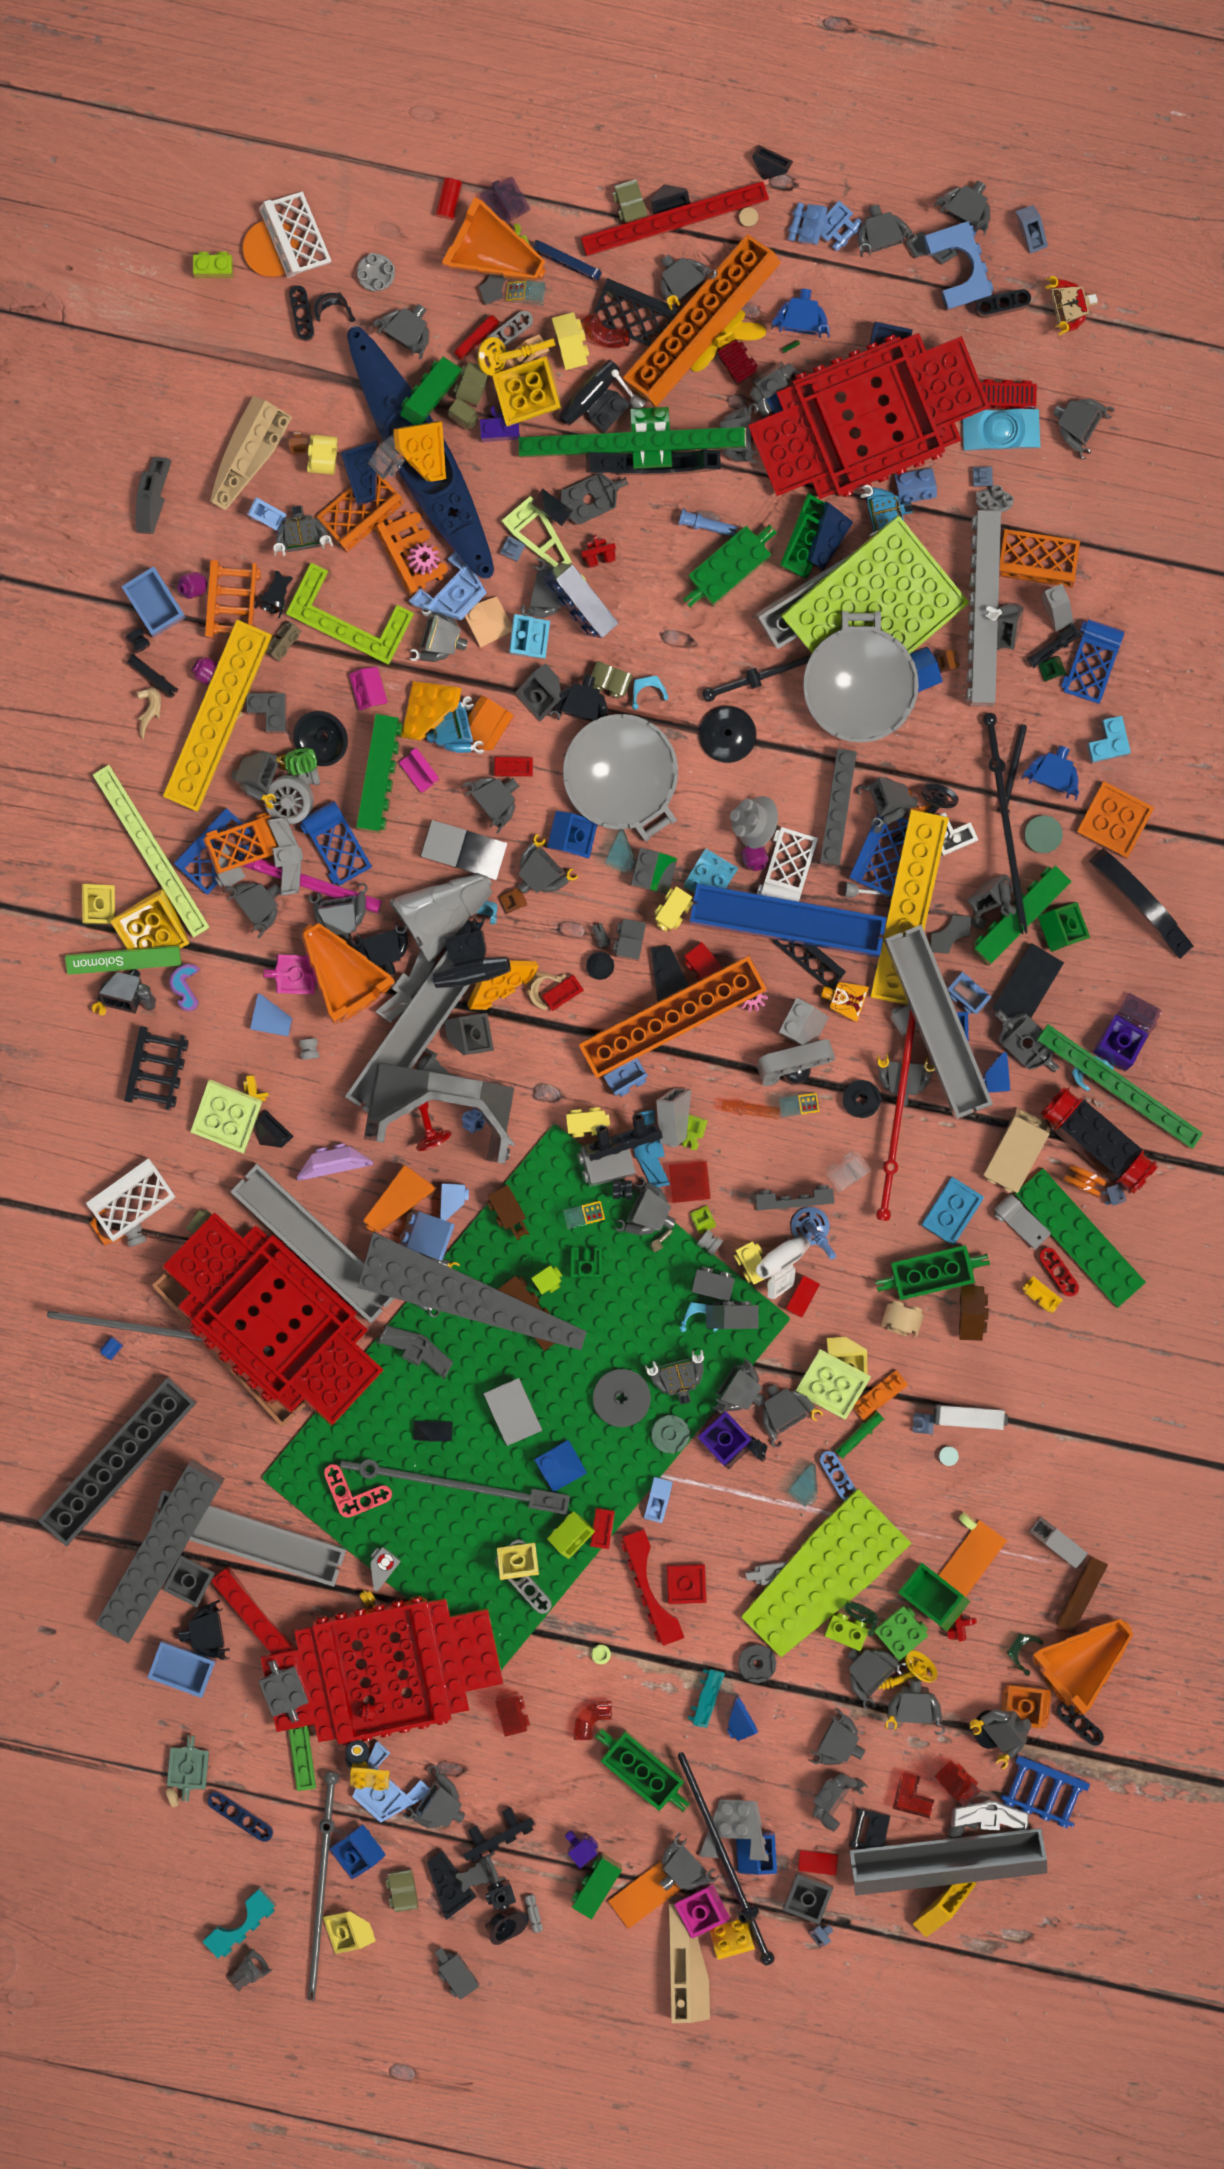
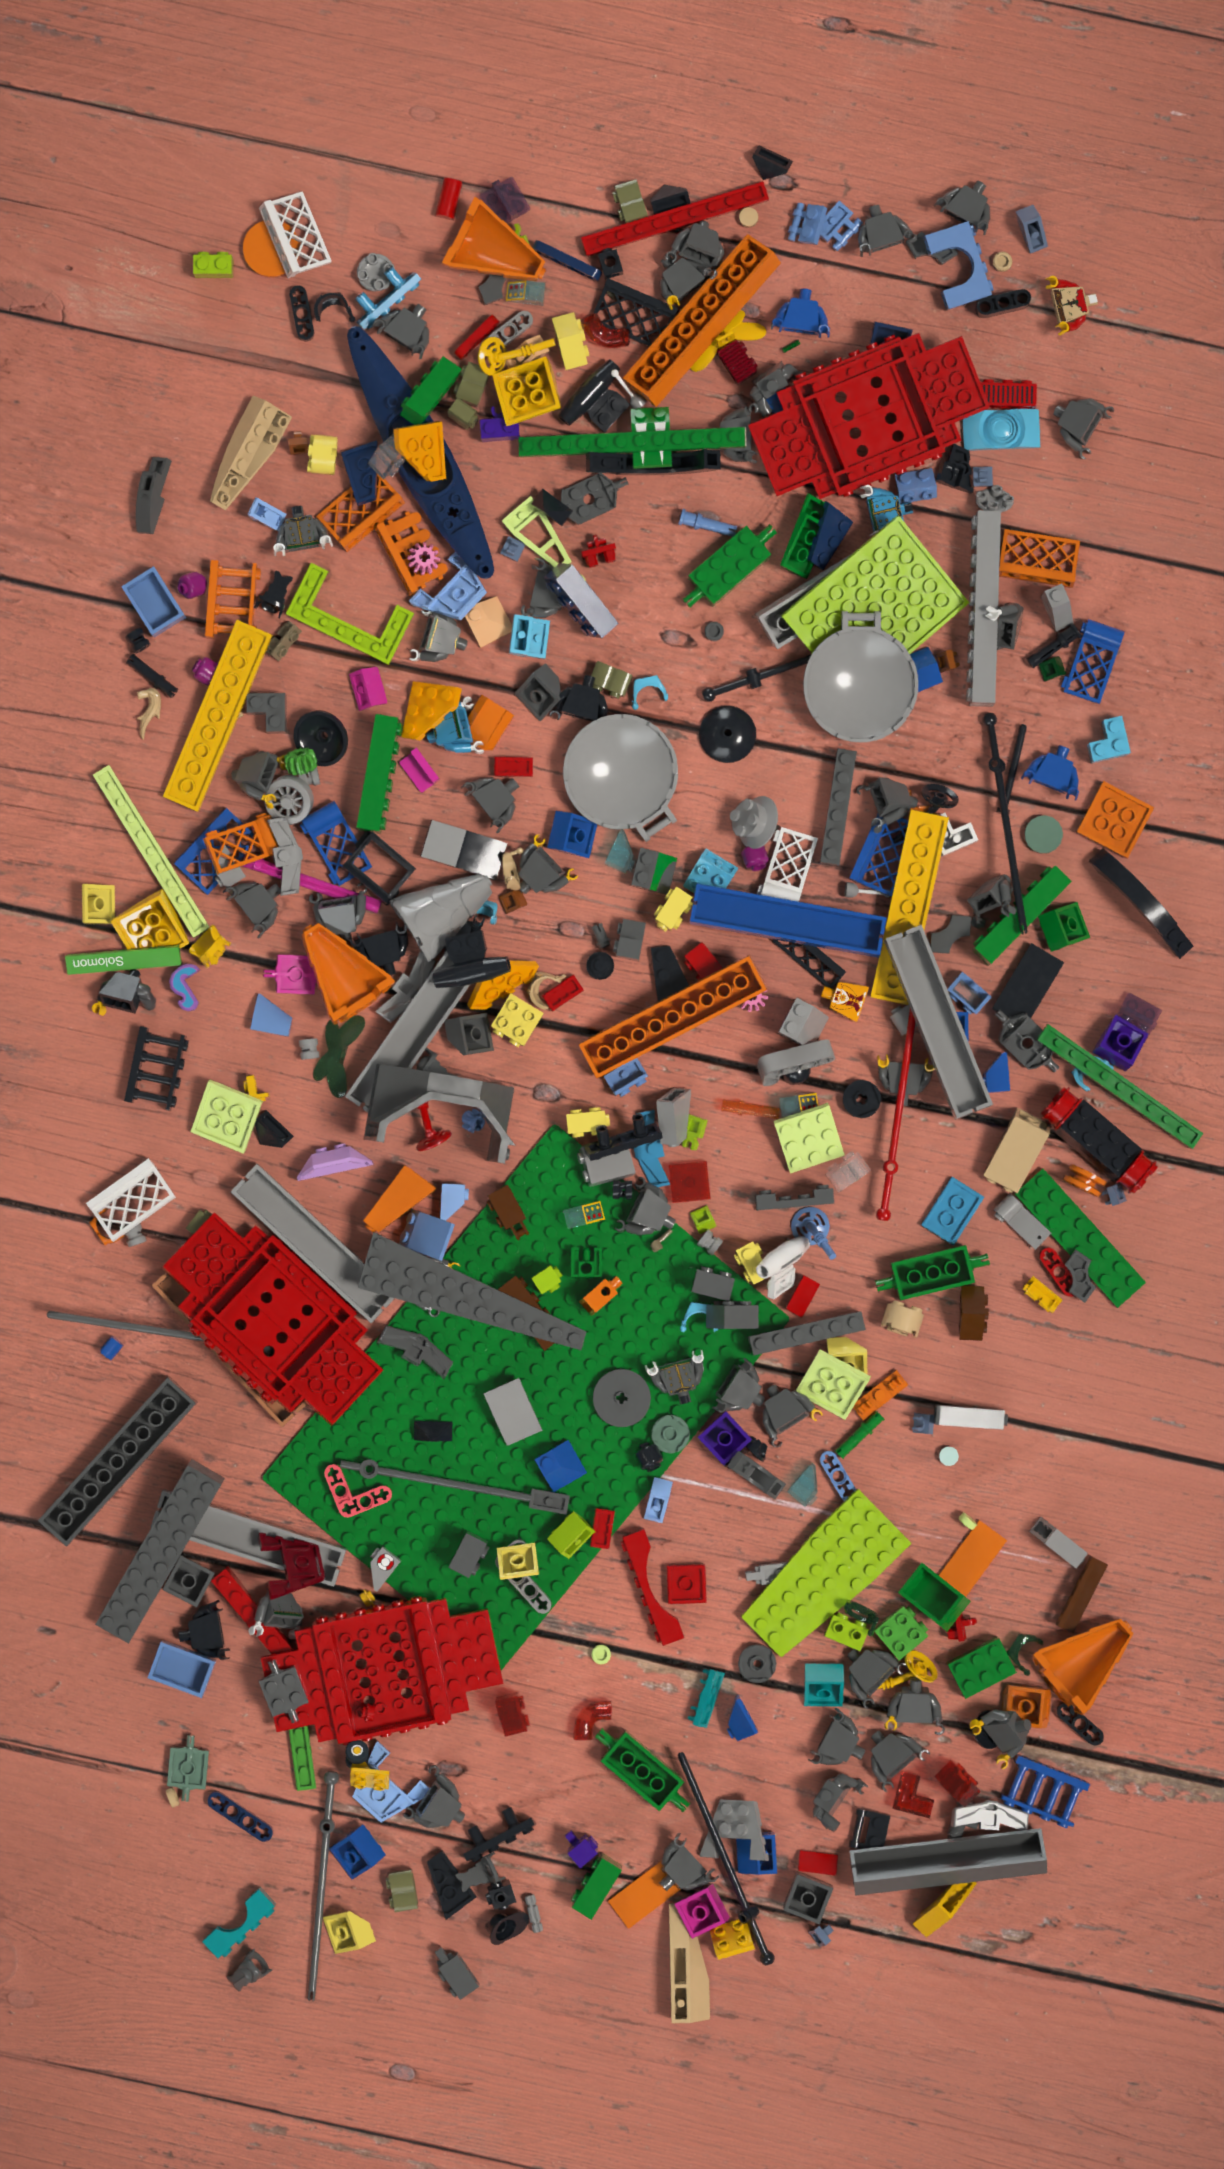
(209, 947): none -> yellow hair
(279, 1612): none -> dark grey torso
(300, 1561): none -> dark red wing
(332, 1062): none -> clear green piece
(364, 879): none -> black piece
(401, 286): none -> dark azure plate
(468, 1554): none -> dark grey brick
(510, 869): none -> tan helmet
(516, 1020): none -> light yellow brick
(596, 1300): none -> orange torso
(614, 271): none -> black brick
(649, 1457): none -> black head
(699, 245): none -> dark grey torso
(714, 631): none -> dark grey tile
(756, 1474): none -> dark grey arch
(806, 1333): none -> dark grey arch
(809, 1138): none -> yellowish green plate
(824, 1685): none -> teal slope
(892, 1755): none -> dark grey torso
(955, 469): none -> black slope
(981, 1667): none -> green piece
(1002, 261): none -> tan tile
(1081, 1284): none -> dark grey tile

